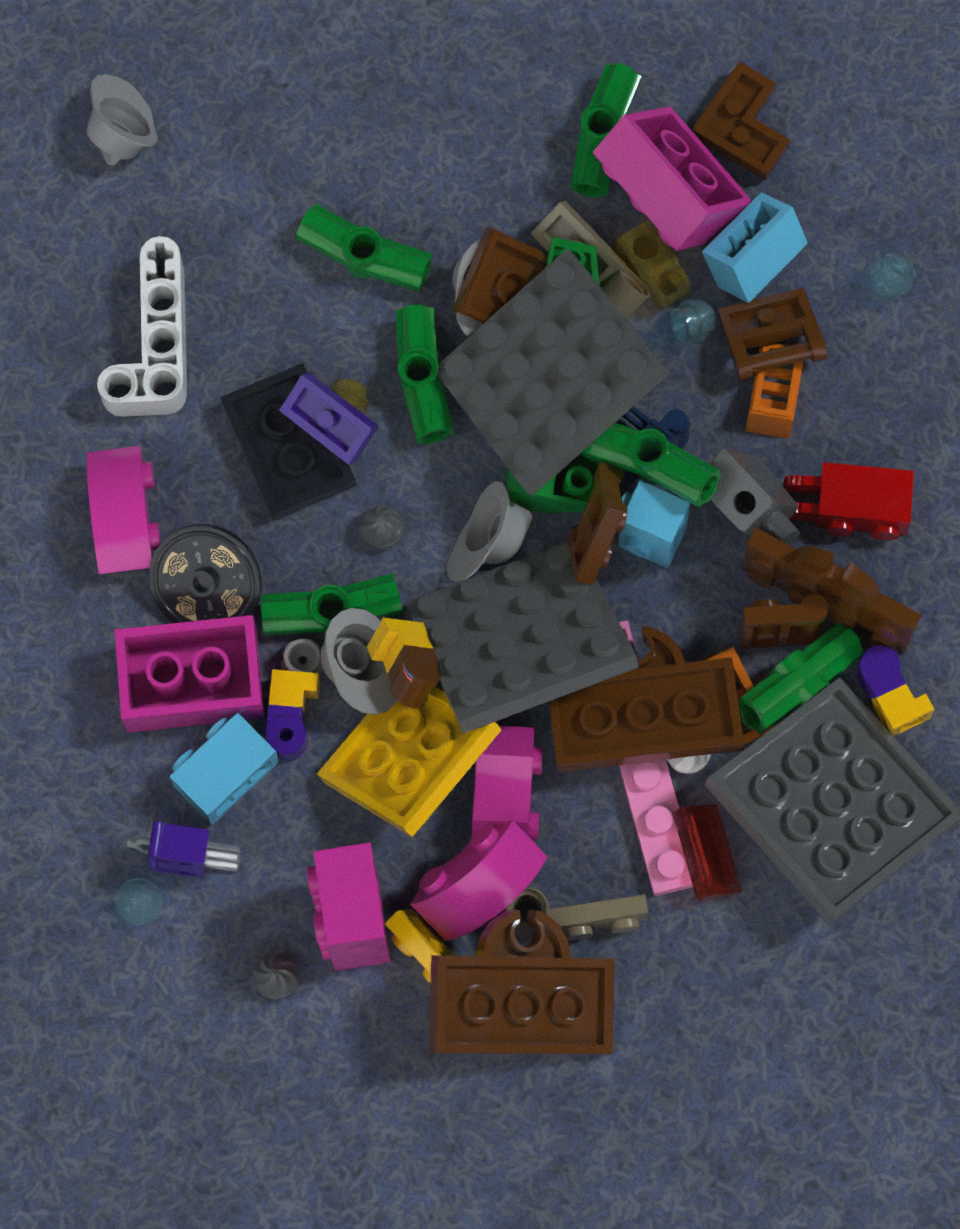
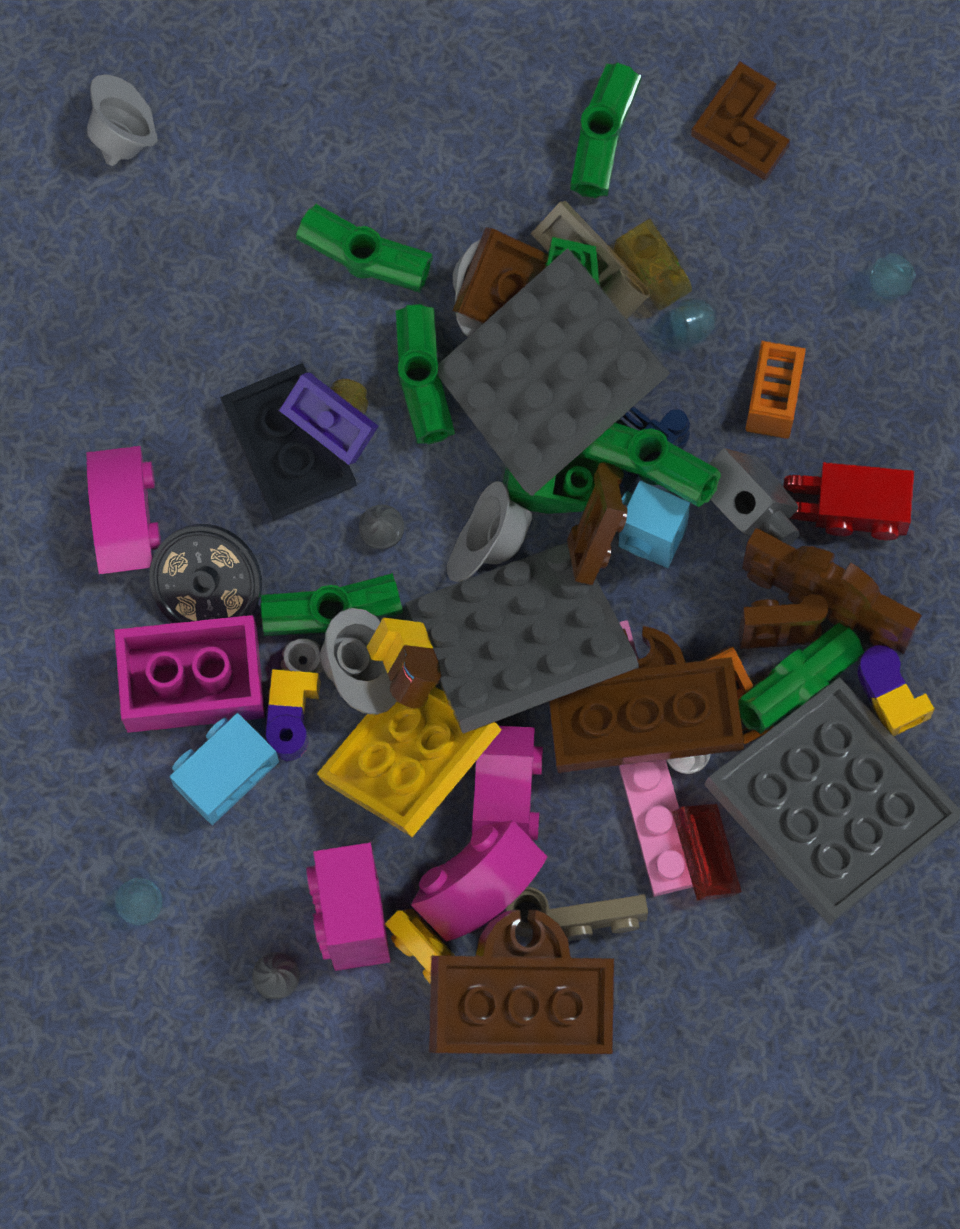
(155, 327): white beam -> none
(185, 850): dark purple piece -> none
(671, 177): dark pink brick -> none
(755, 247): medium azure brick -> none
(768, 322): reddish brown plate -> none

